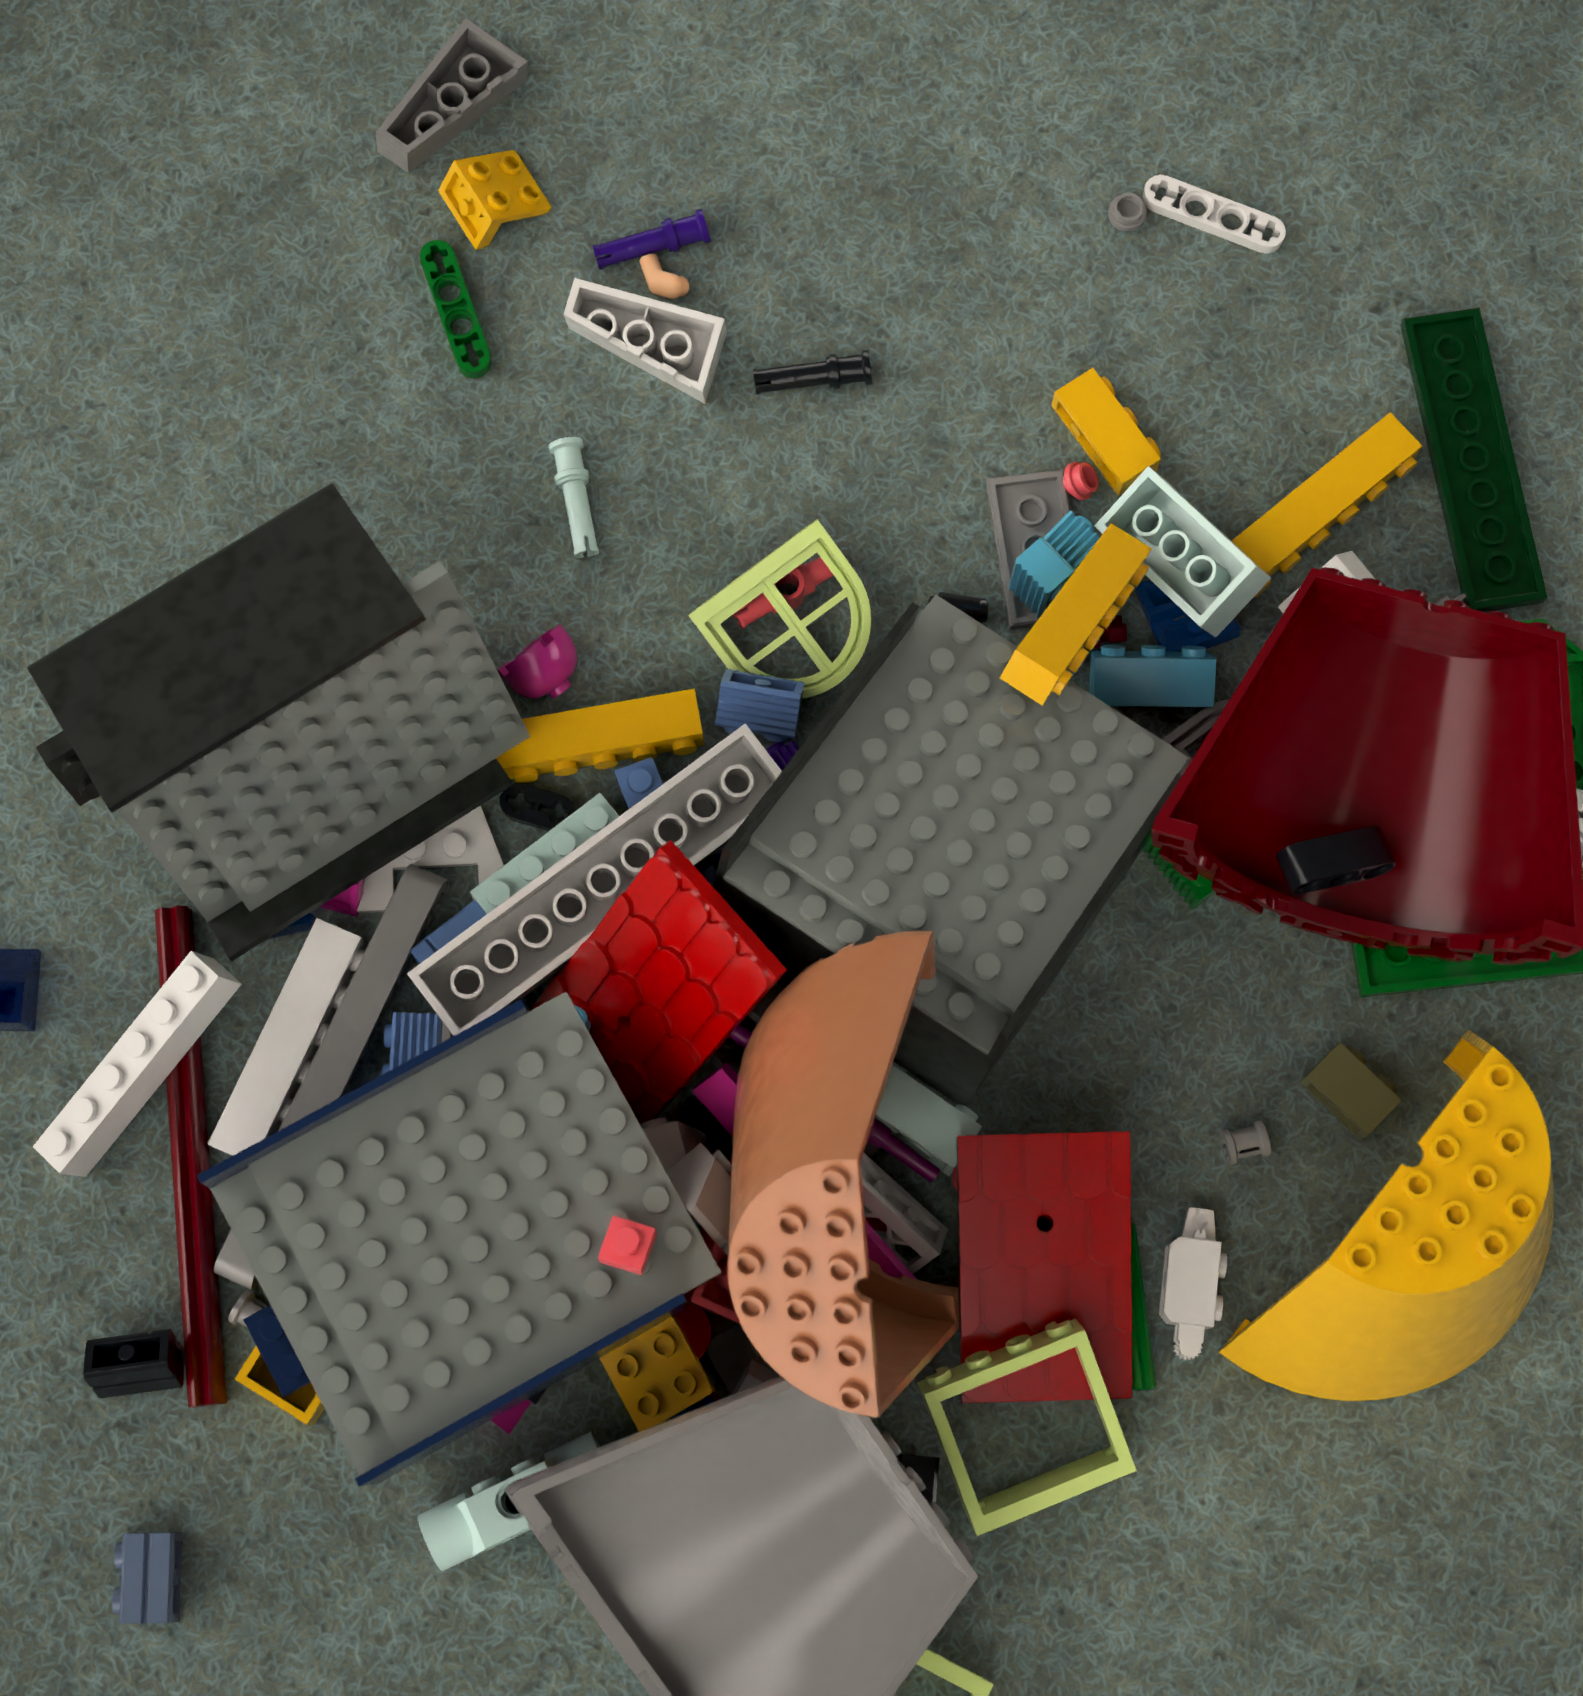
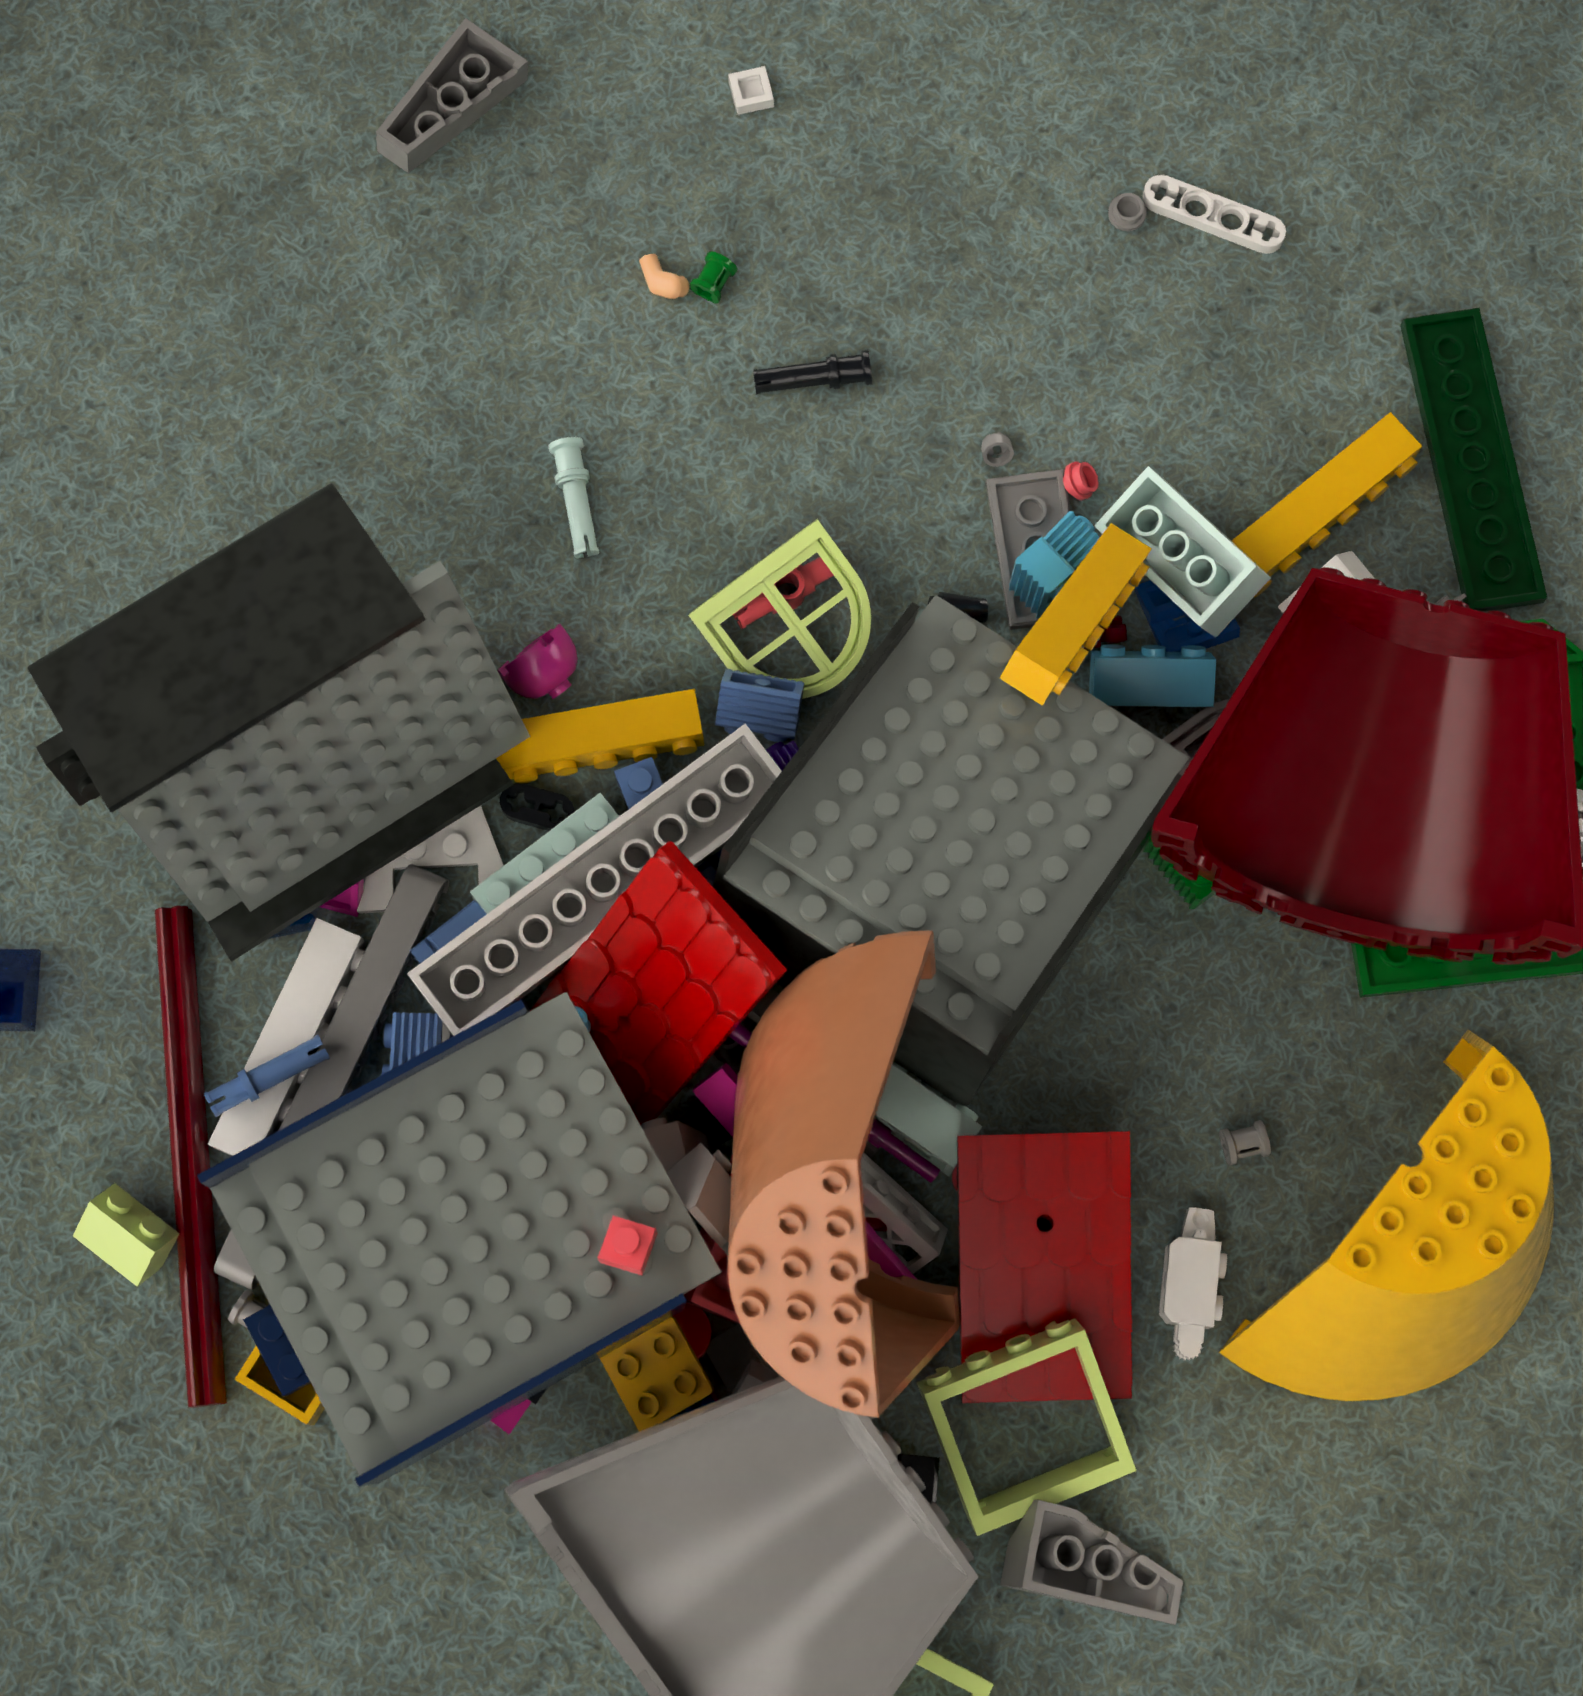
(125, 1234): none -> yellowish green brick
(134, 1363): black brick -> none
(137, 1065): white brick -> none
(148, 1577): sand blue brick -> none
(266, 1076): none -> medium blue pin
(457, 309): green beam -> none
(485, 1520): light aqua brick -> none
(490, 192): yellow bracket -> none
(651, 334): white wedge -> none
(670, 235): dark purple pin -> none
(713, 277): none -> green bush
(751, 90): none -> white plate
(994, 440): none -> light grey hinge
(1076, 1561): none -> light grey wedge
(1105, 429): yellow brick -> none
(1142, 1359): green axle -> none
(1335, 860): black beam -> none
(1351, 1090): olive brick -> none

